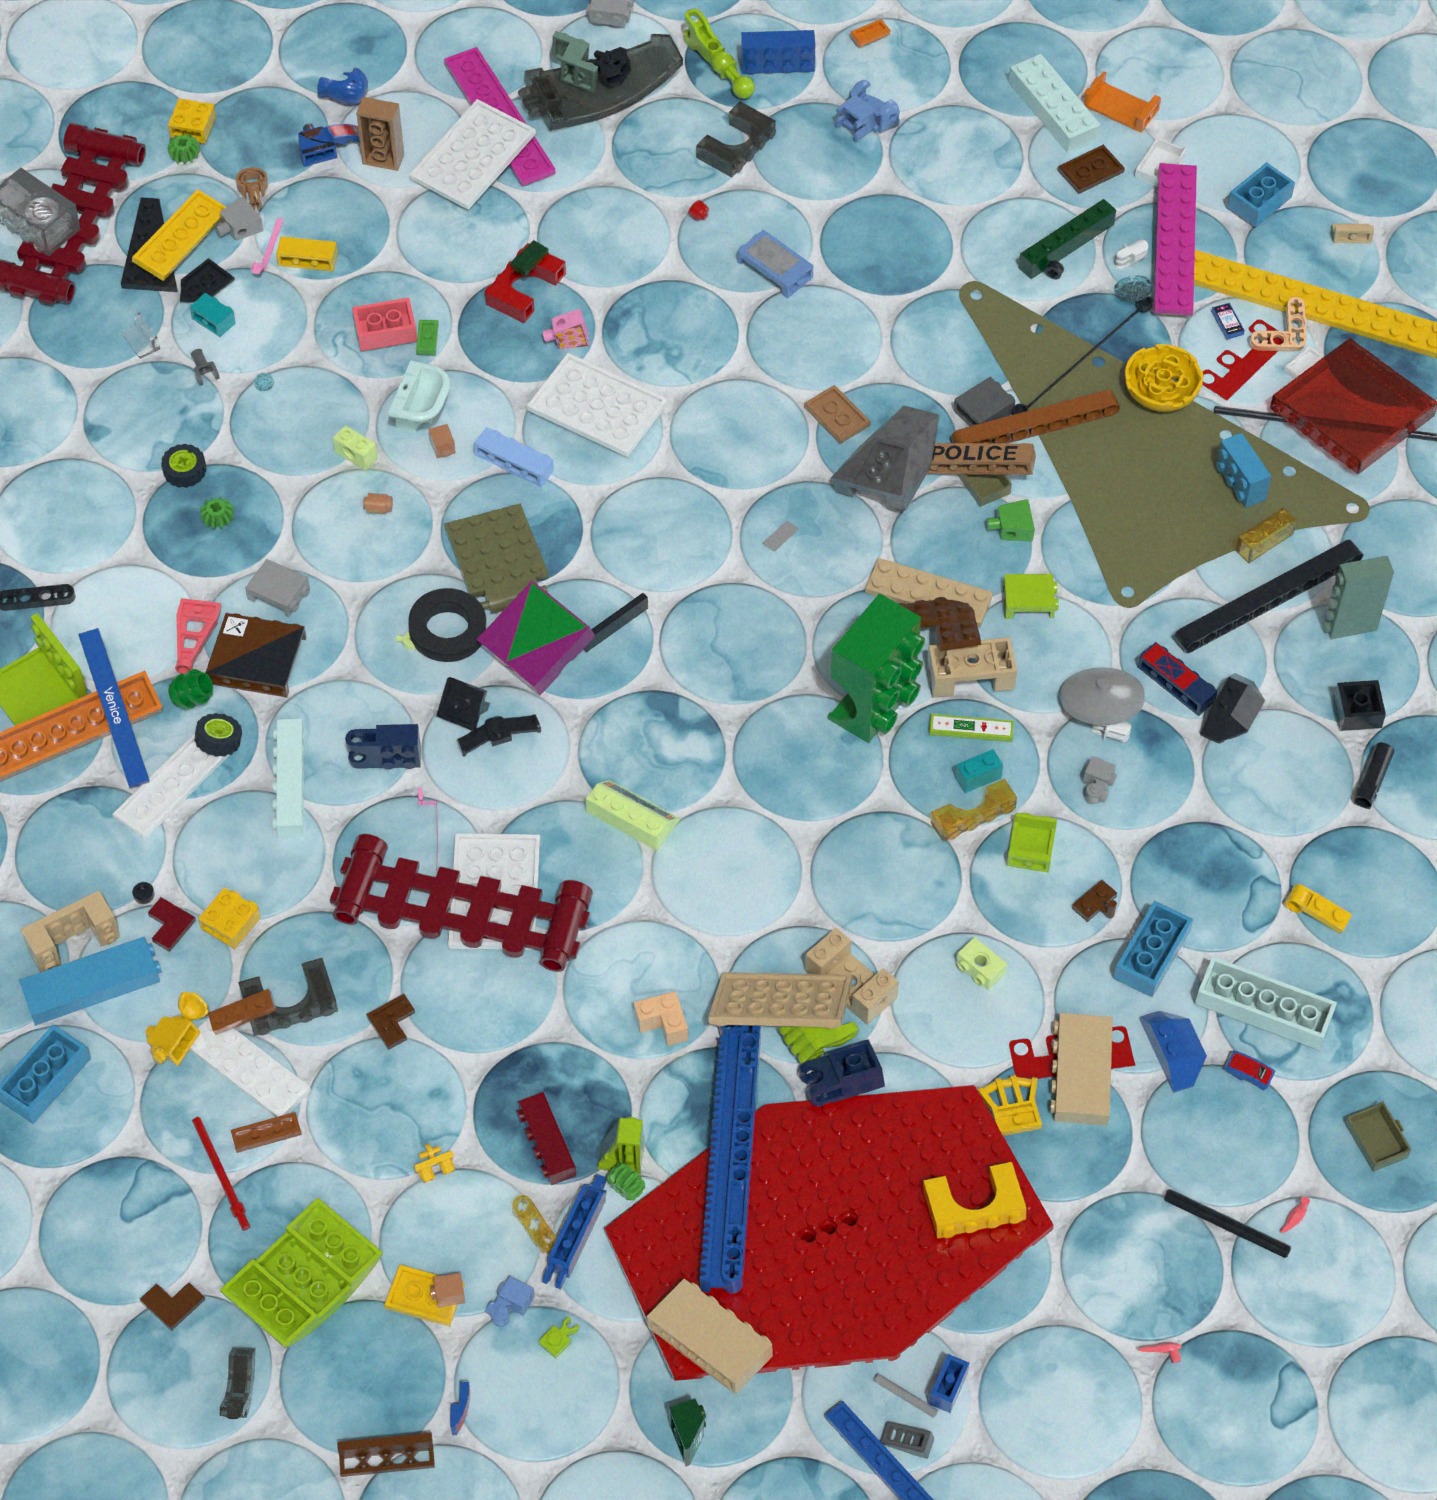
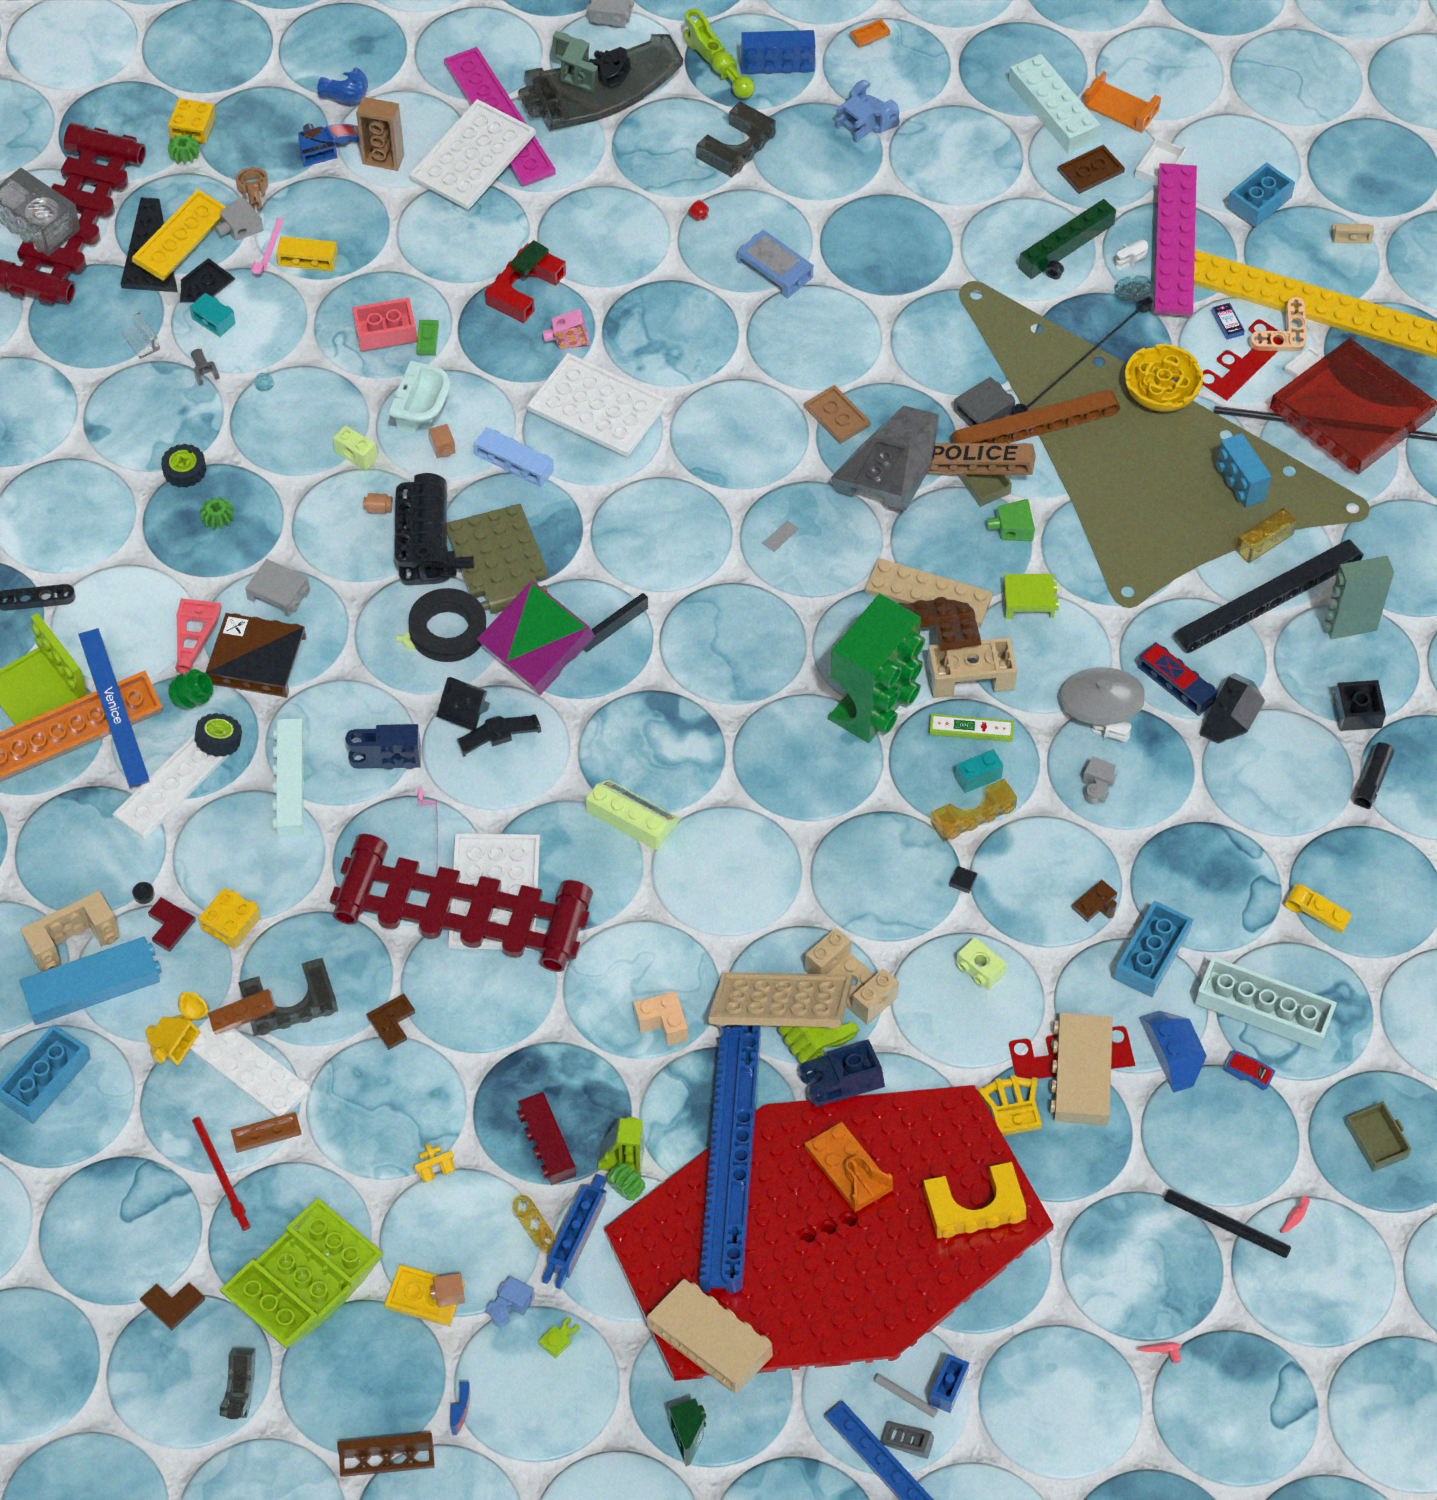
(427, 531): none -> black piece
(849, 1167): none -> orange plate
(963, 879): none -> black tile
(1032, 842): lime panel -> none

